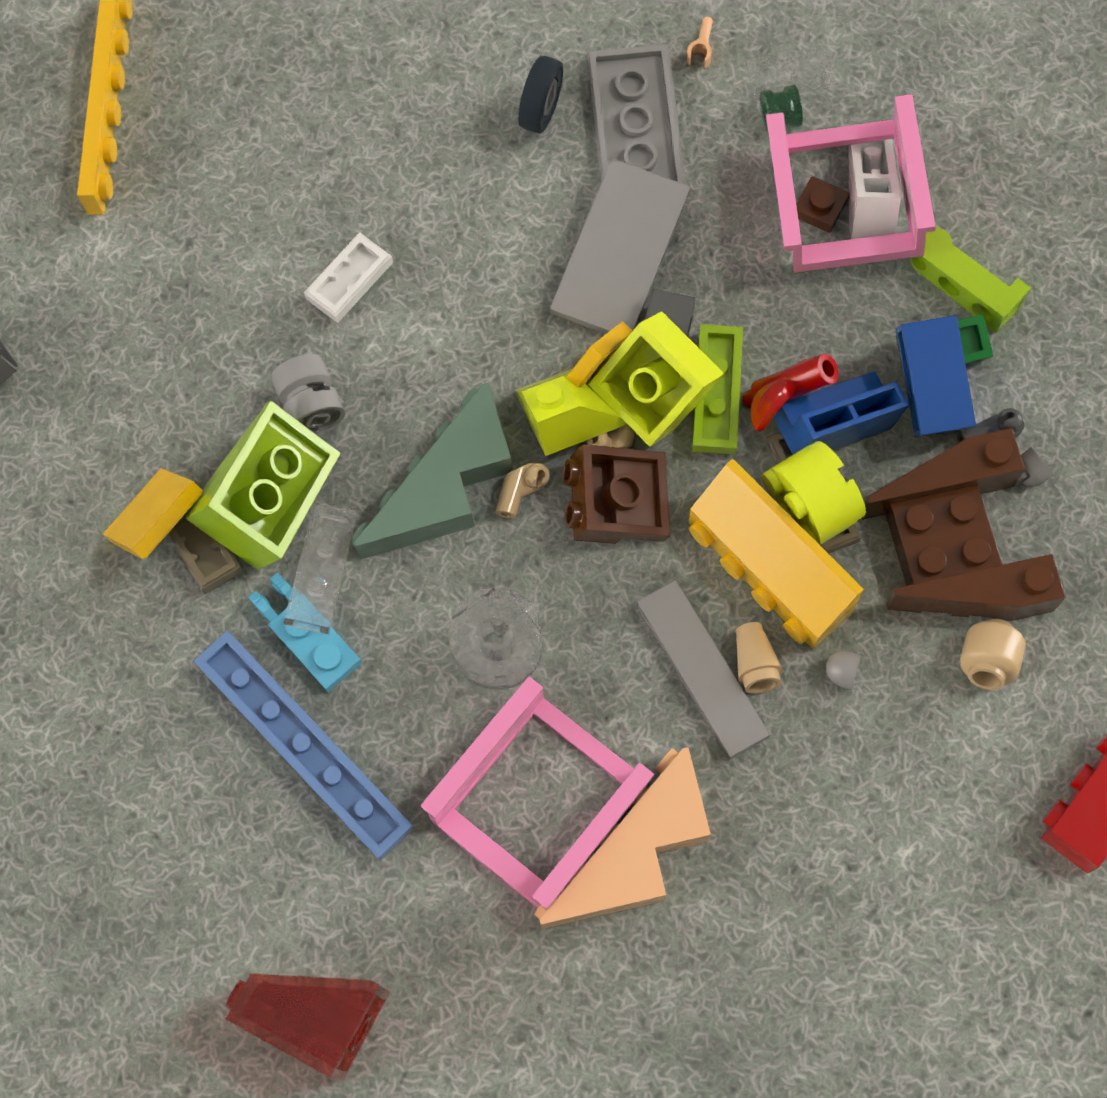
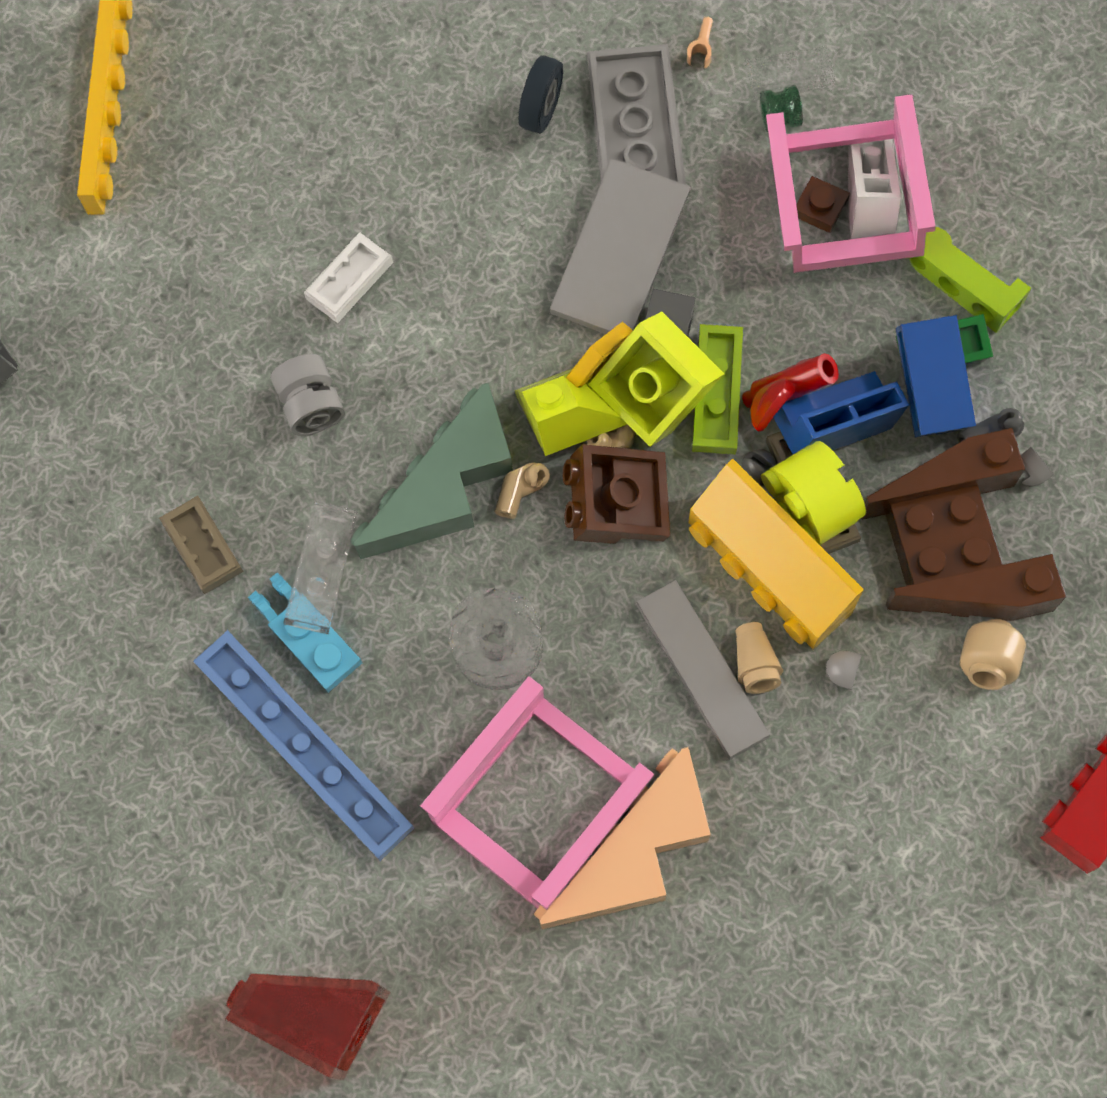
(153, 513): yellow tile -> none
(264, 487): lime slope -> none
(754, 468): none -> dark grey hinge

